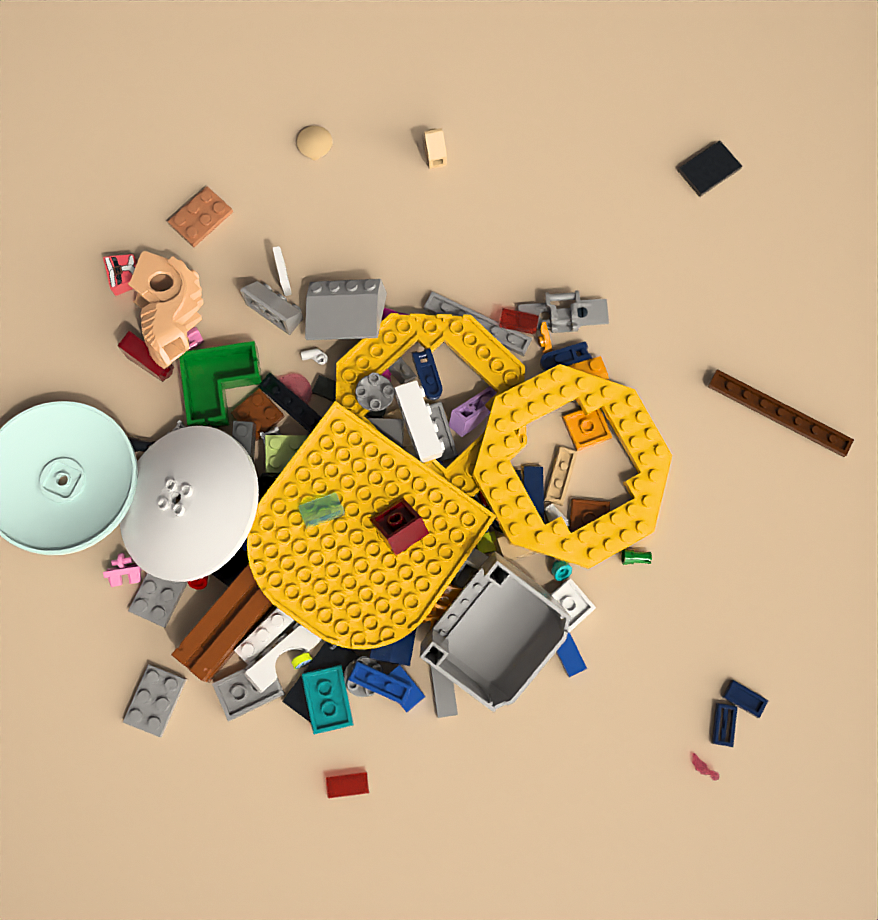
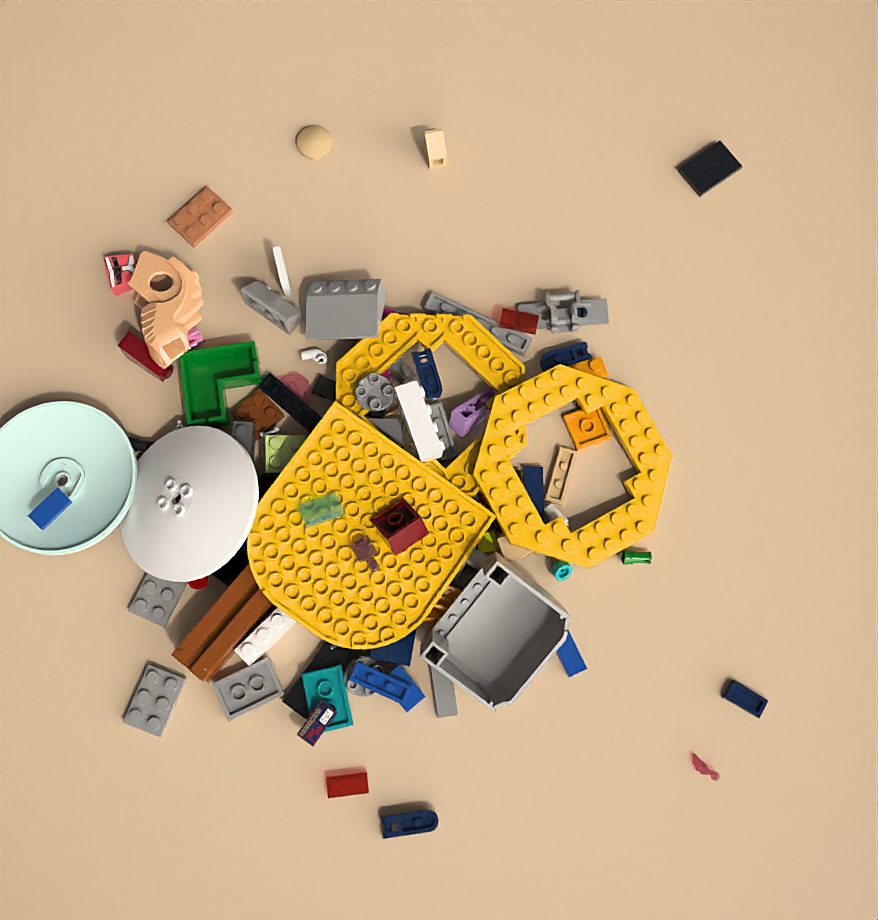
(50, 509): none -> blue tile
(114, 573): bright pink hips -> none
(263, 672): white arch -> none
(301, 660): neon yellow tile -> none
(317, 723): none -> tile
(364, 551): none -> plate
(409, 823): none -> dark blue plate
(544, 339): light orange piece -> none
(574, 602): white tile -> none
(586, 511): dark orange tile -> none
(719, 706): dark blue tile -> none
(781, 413): reddish brown plate -> none

